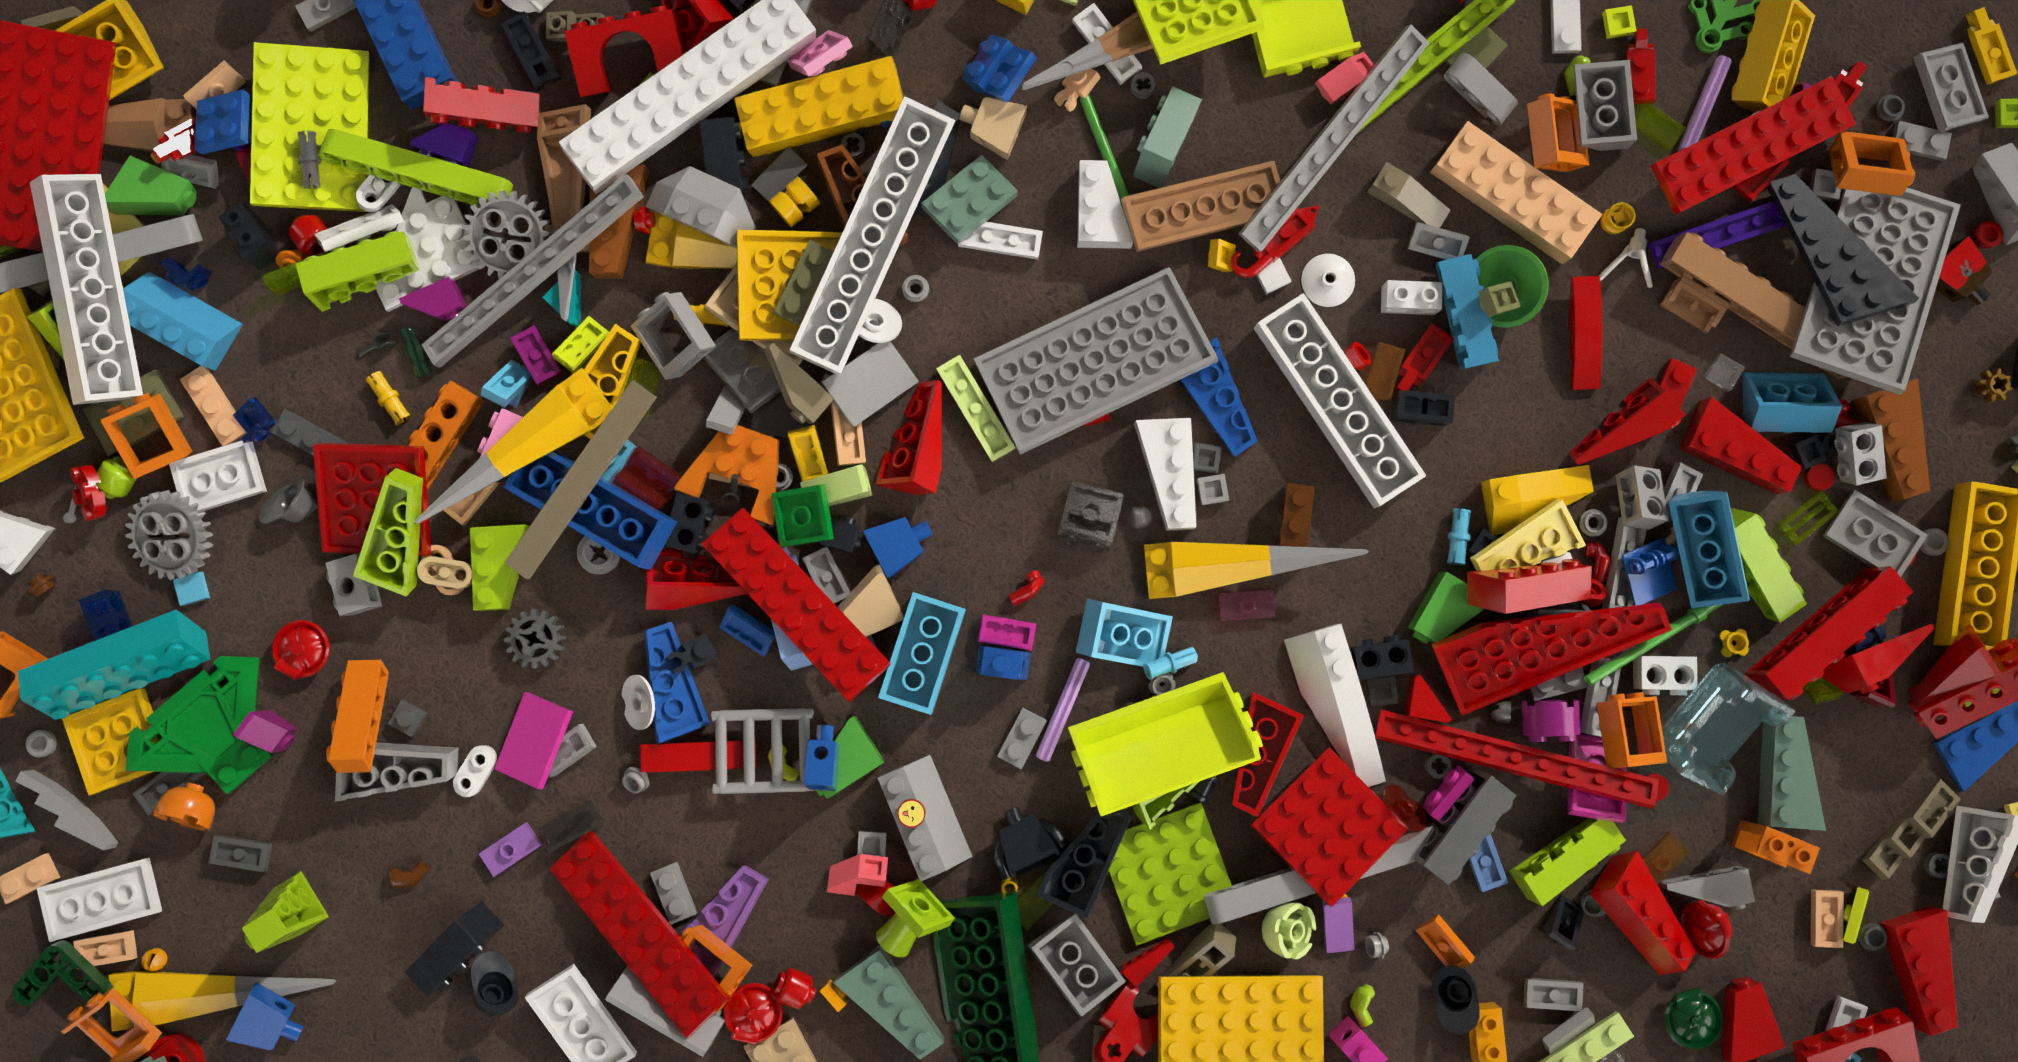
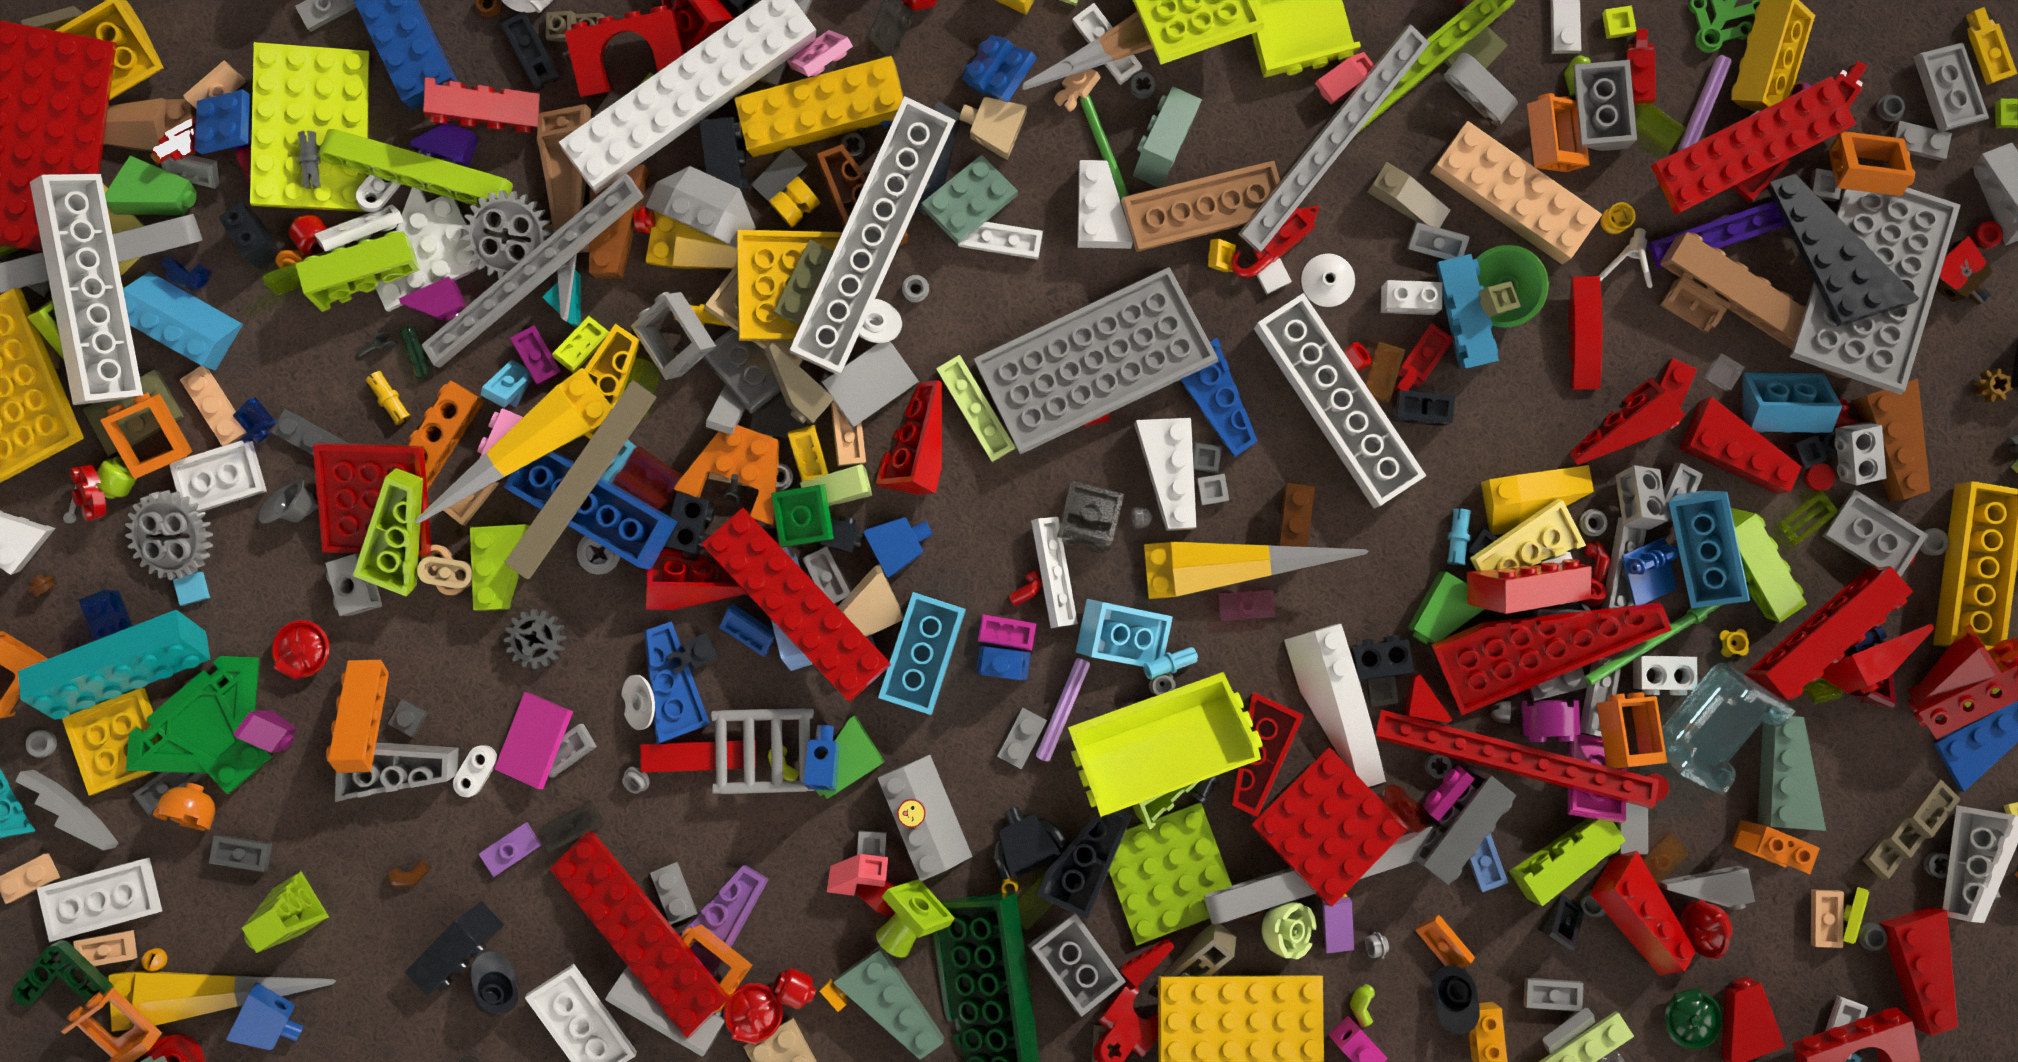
(1054, 572): none -> white plate
(1634, 830): none -> light grey tile

